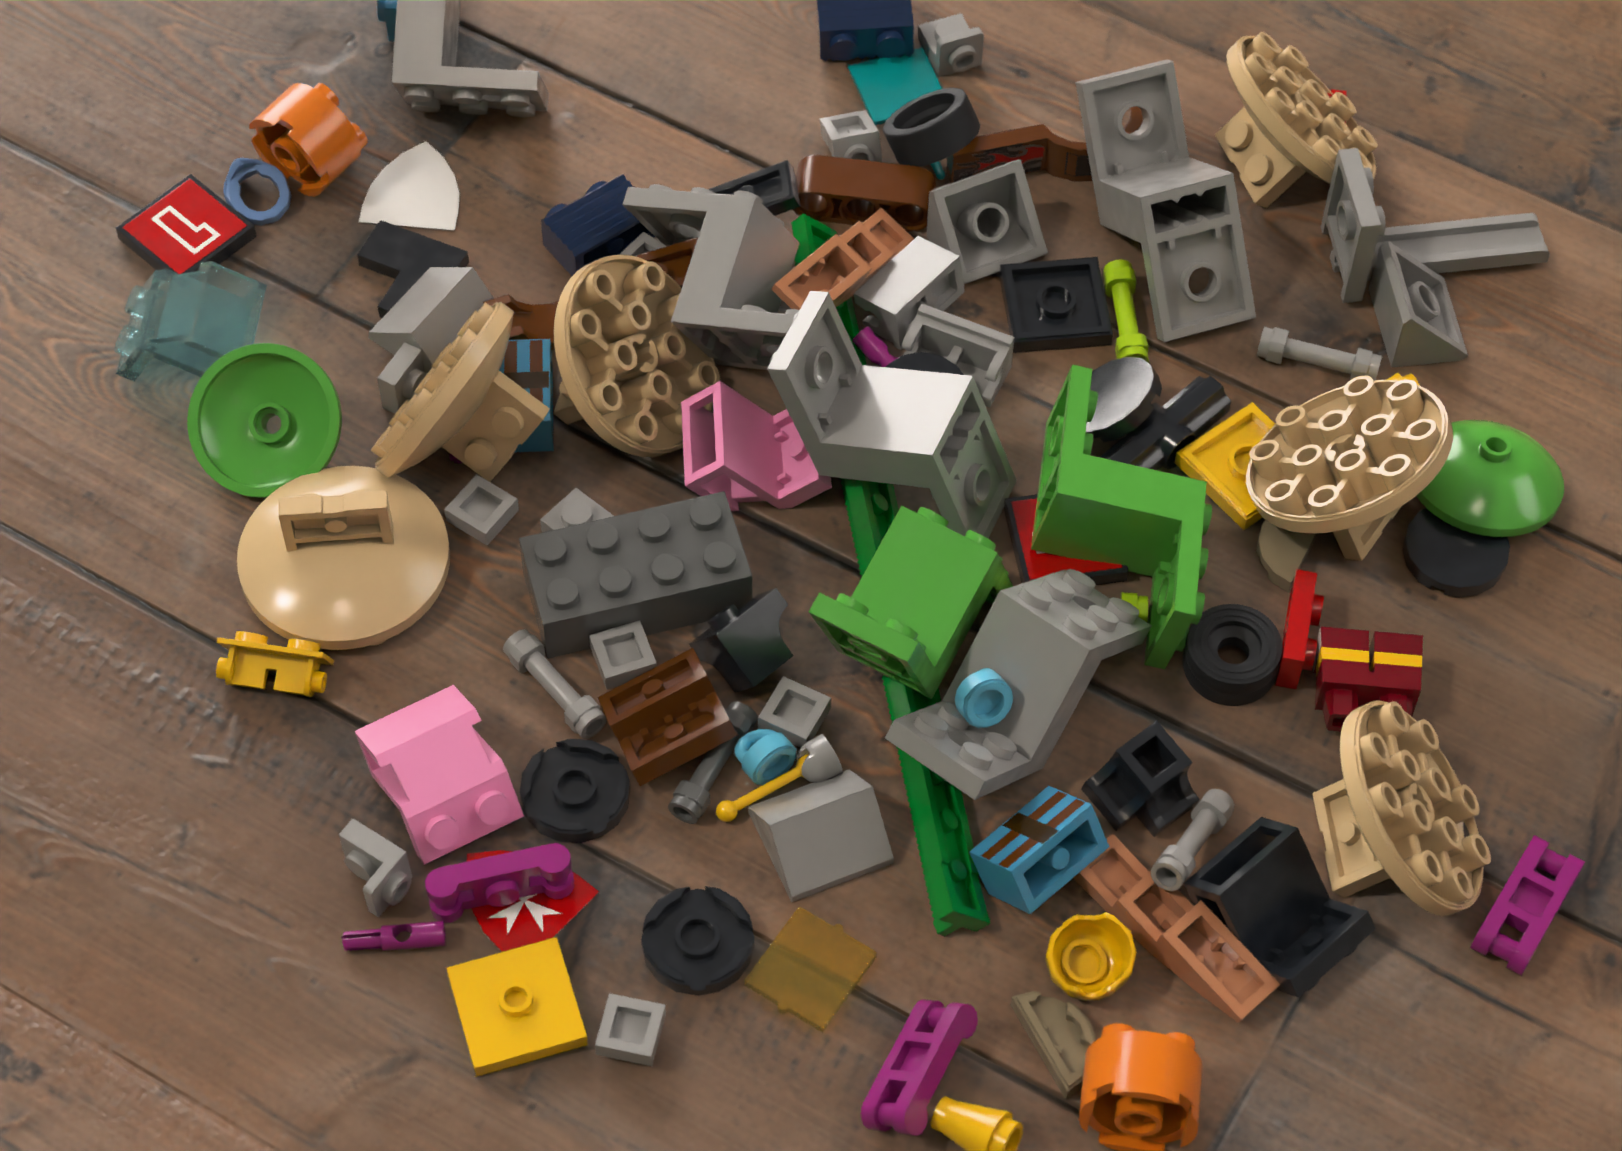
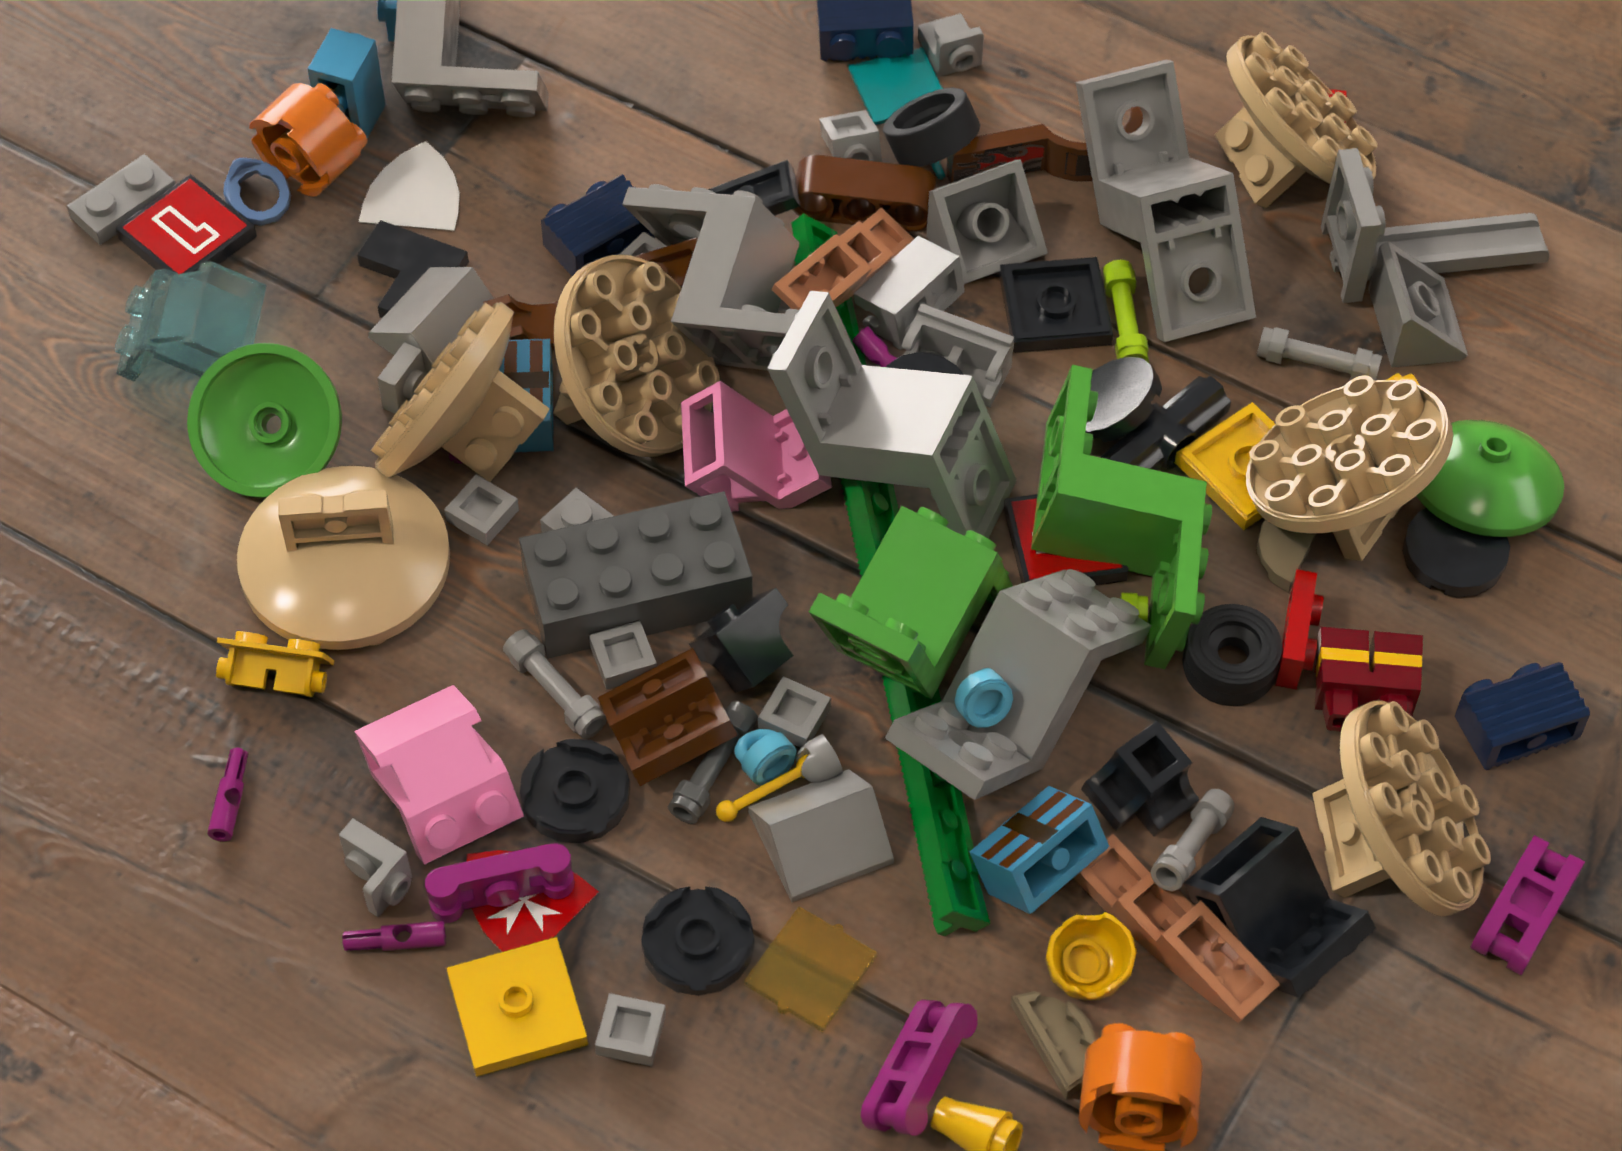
(119, 198): none -> light grey plate
(229, 788): none -> magenta pin
(352, 71): none -> dark azure brick
(1521, 714): none -> dark blue brick

